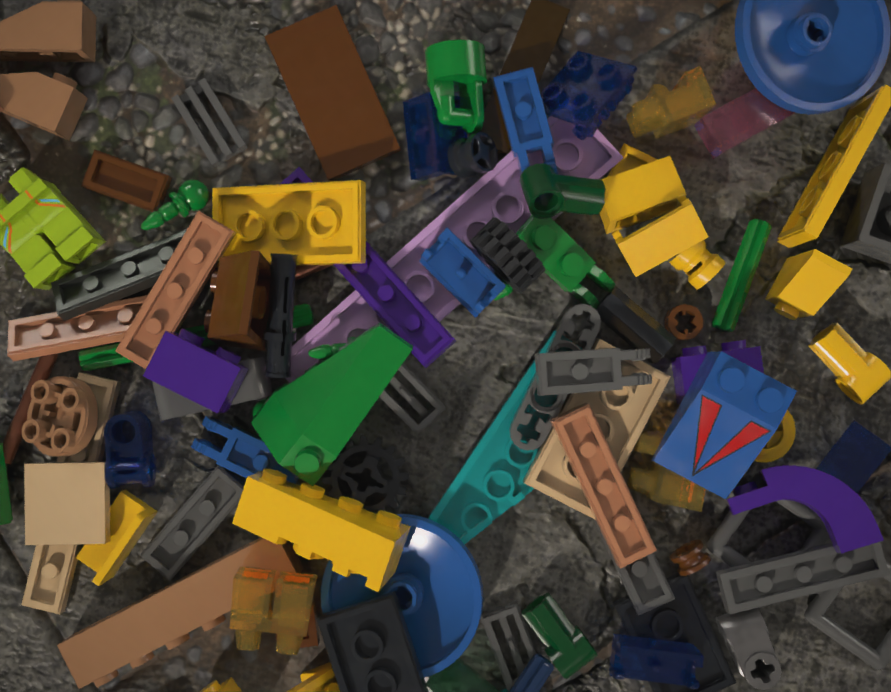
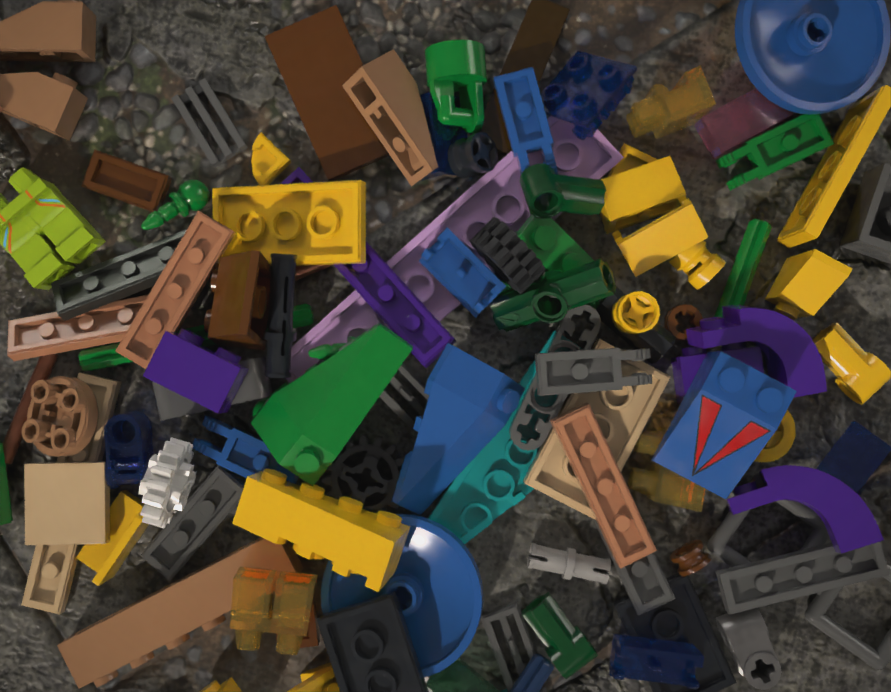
(167, 482): none -> white gear
(267, 160): none -> yellow tile
(394, 111): none -> medium nougat slope
(462, 415): none -> blue wedge
(569, 563): none -> light grey pin
(571, 288): none -> dark green piece
(643, 311): none -> yellow wheel
(779, 148): none -> green hinge
(783, 343): none -> dark purple arch

